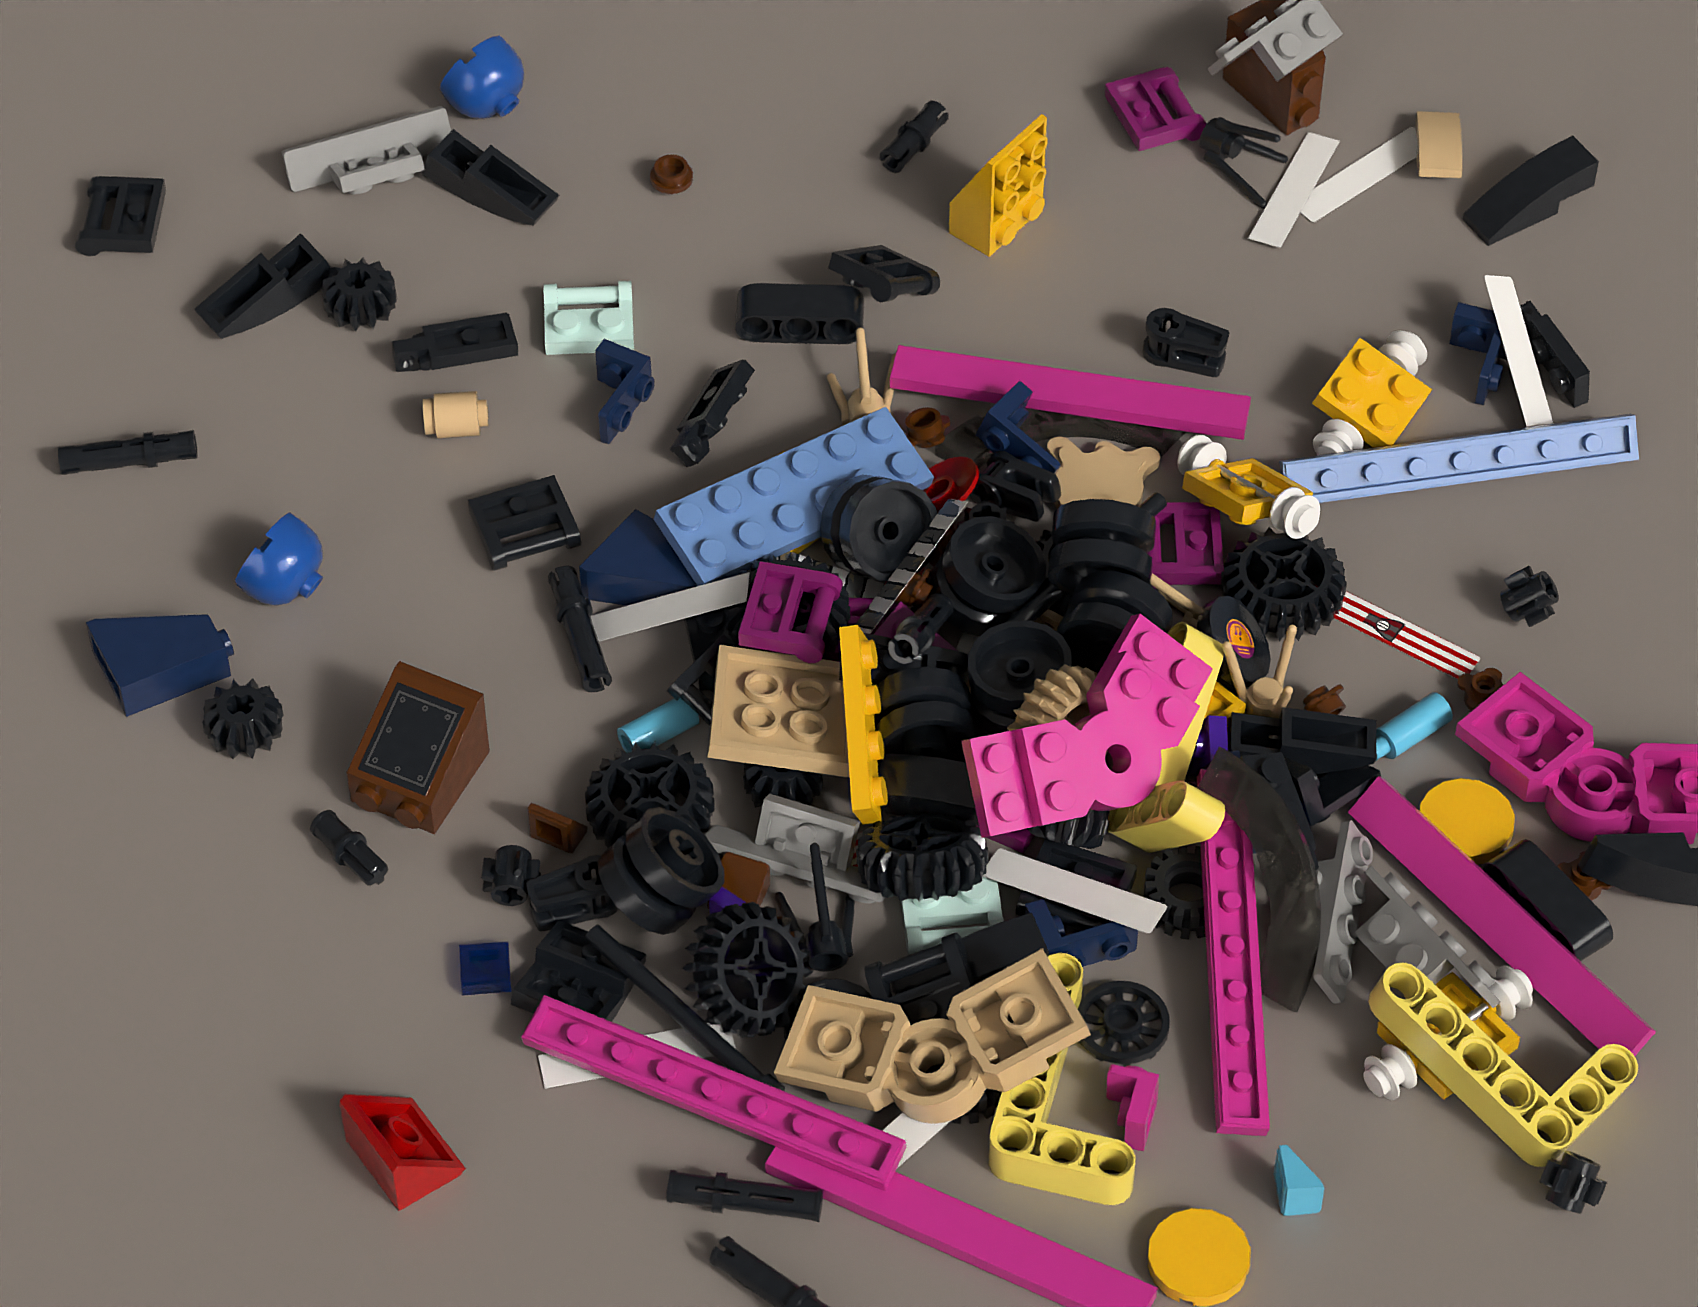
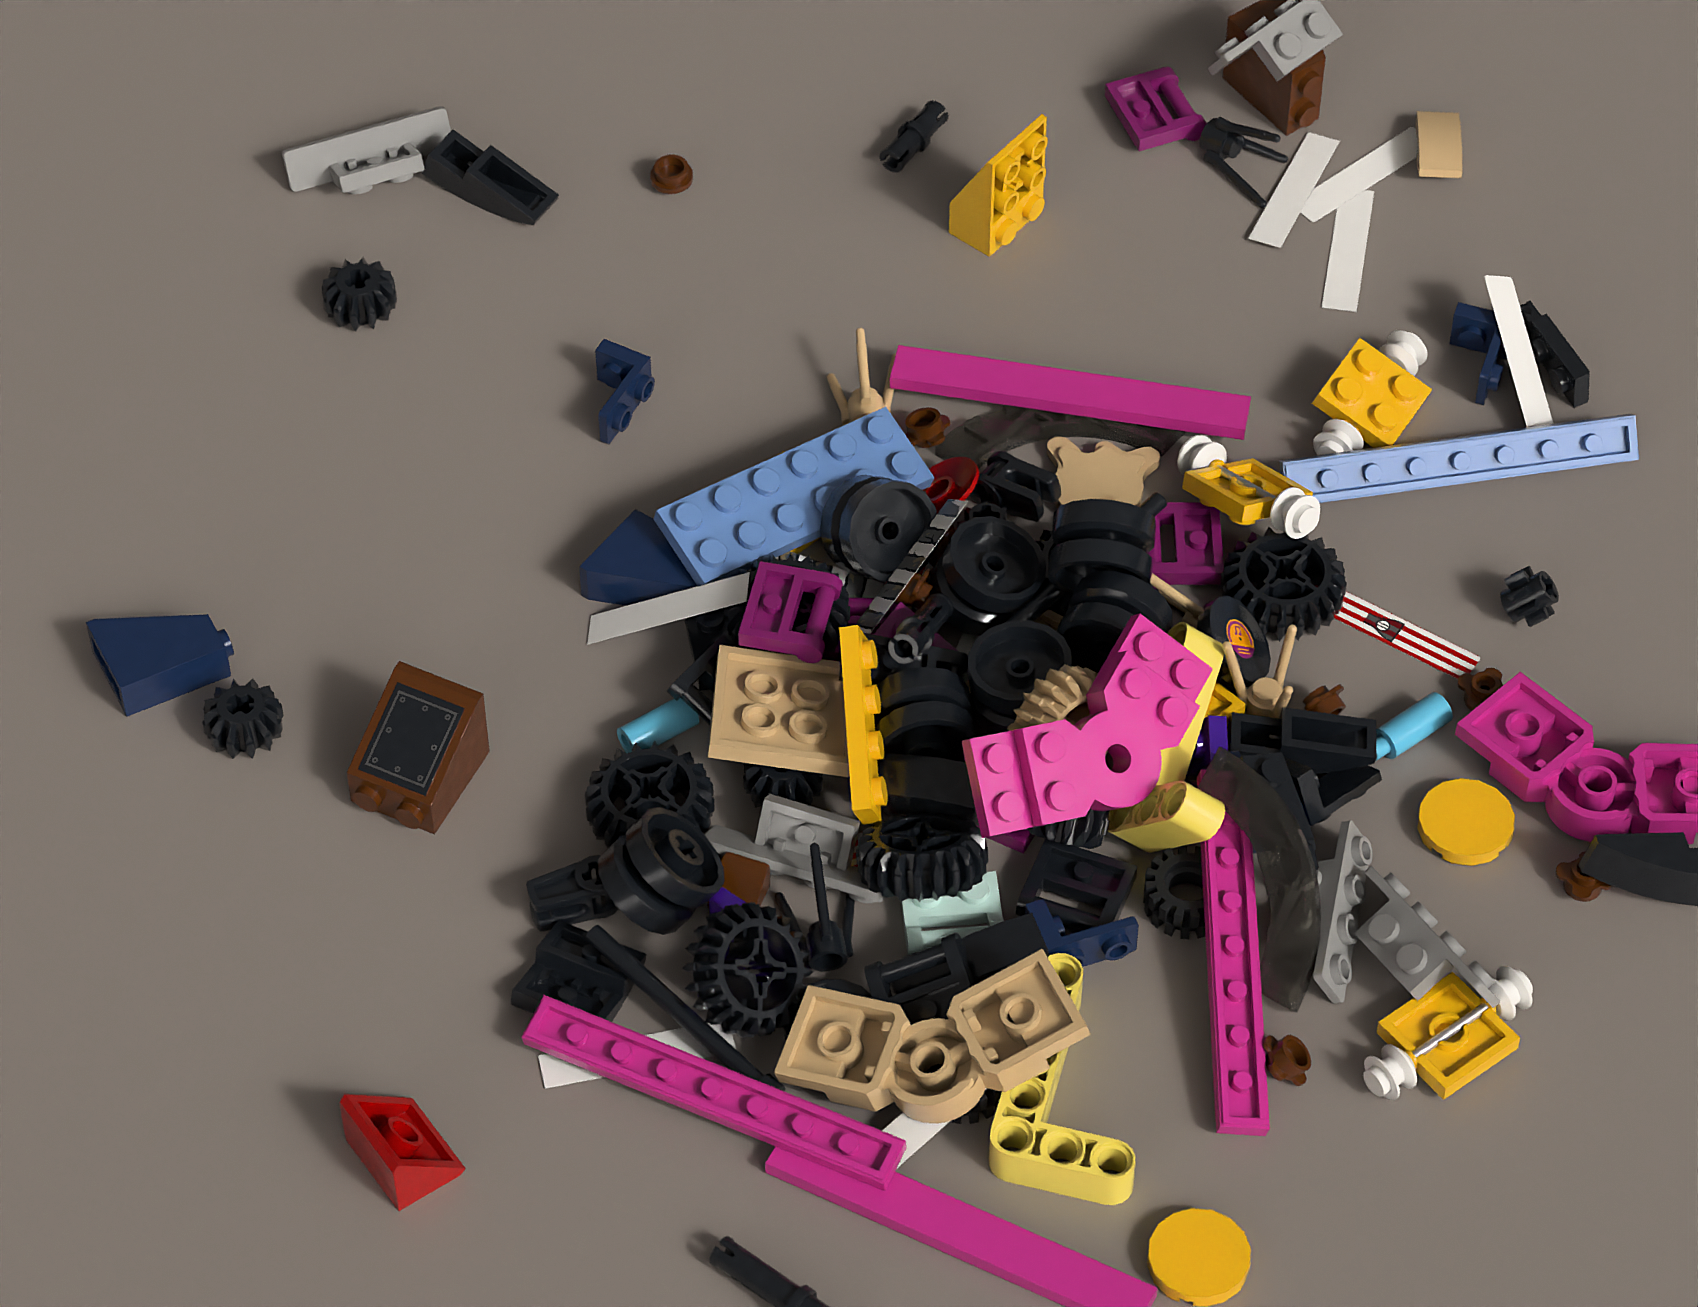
(128, 452): black pin -> none
(134, 215): black plate -> none
(265, 289): black slope -> none
(283, 564): blue cylinder -> none
(349, 847): black axle -> none
(455, 414): tan brick -> none
(457, 344): black hinge -> none
(485, 968): clear blue tile -> none
(486, 81): blue cylinder -> none
(509, 874): black gear -> none
(519, 511): black plate -> none
(555, 828): reddish brown slope -> none
(575, 614): black pin -> none
(584, 329): light aqua plate -> none
(684, 1186): black pin -> none
(709, 411): black hinge -> none
(799, 313): black beam -> none
(884, 272): black plate -> none
(1002, 432): dark blue bracket -> none
(1074, 890): white sticker -> none
(1124, 1022): black wheel -> none
(1138, 1098): dark pink bracket -> none
(1186, 345): black piece -> none
(1287, 1058): none -> reddish brown plate
(1296, 1185): medium azure slope -> none
(1348, 253): none -> white sticker
(1497, 1071): light yellow beam -> none
(1499, 919): dark pink tile -> none
(1532, 191): black slope -> none
(1550, 898): black beam -> none
(1573, 1182): black gear -> none

